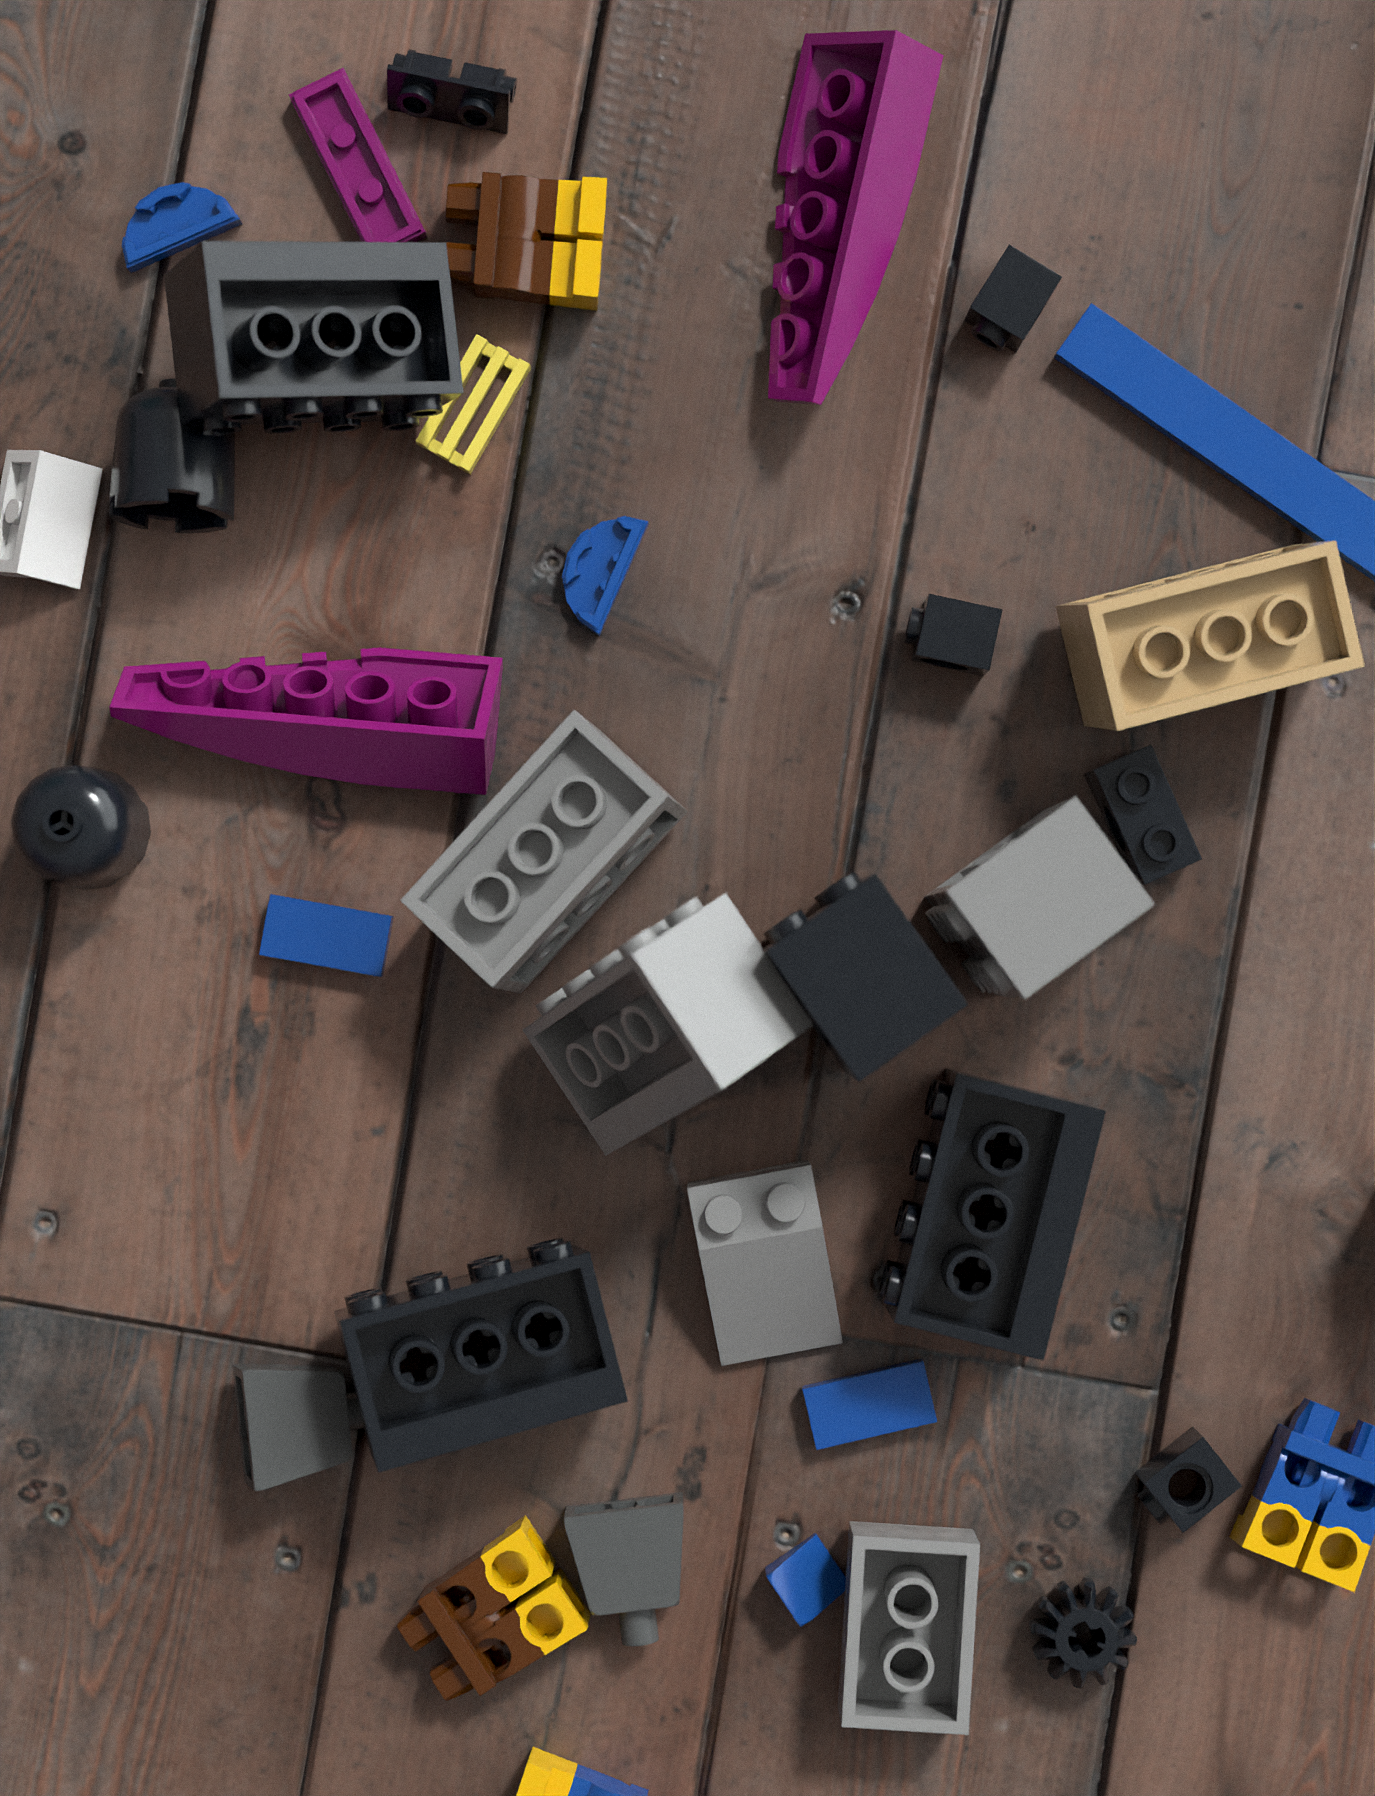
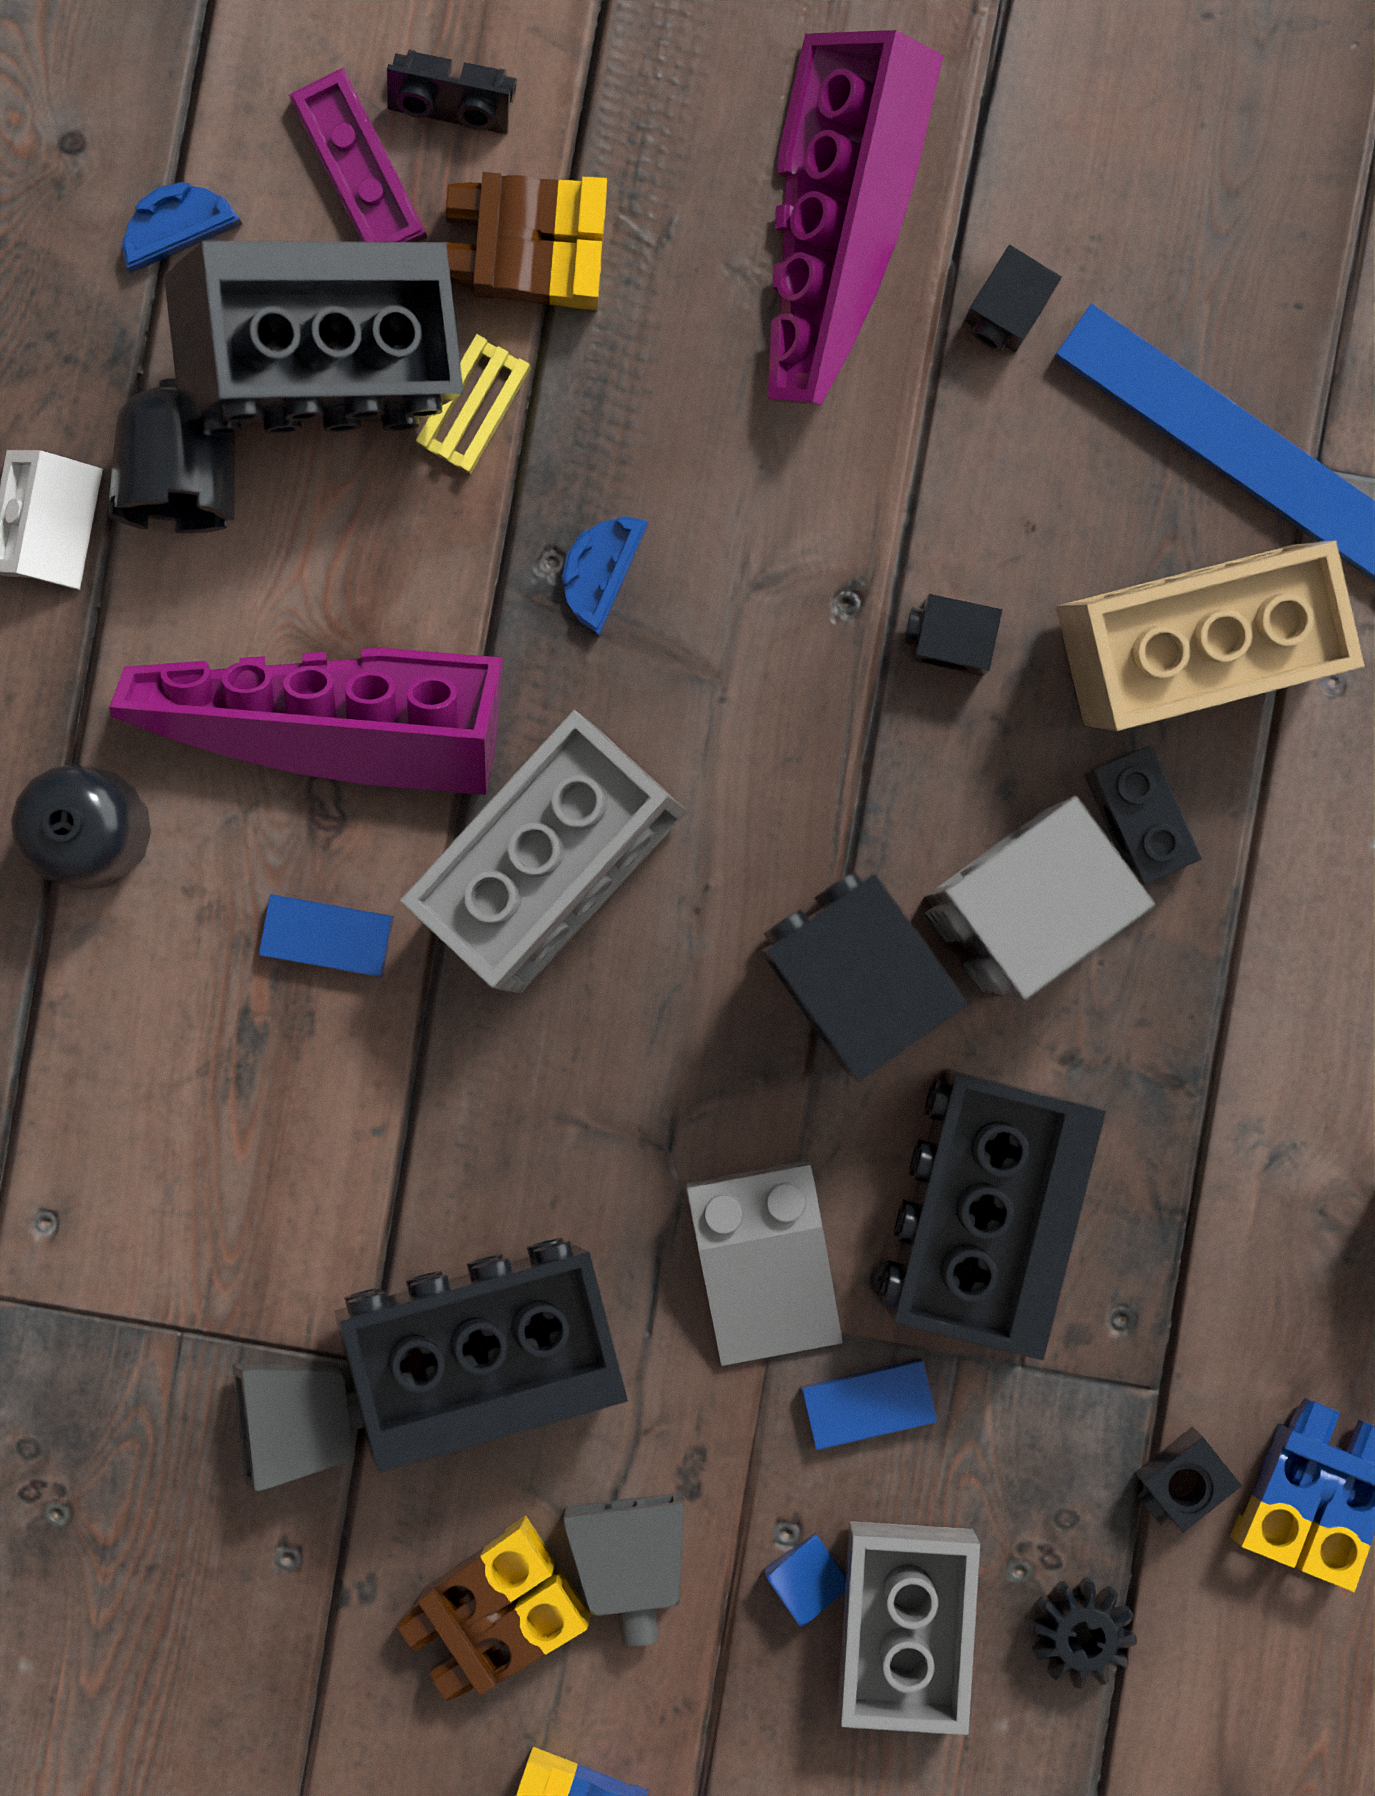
(665, 1021): light grey brick -> none

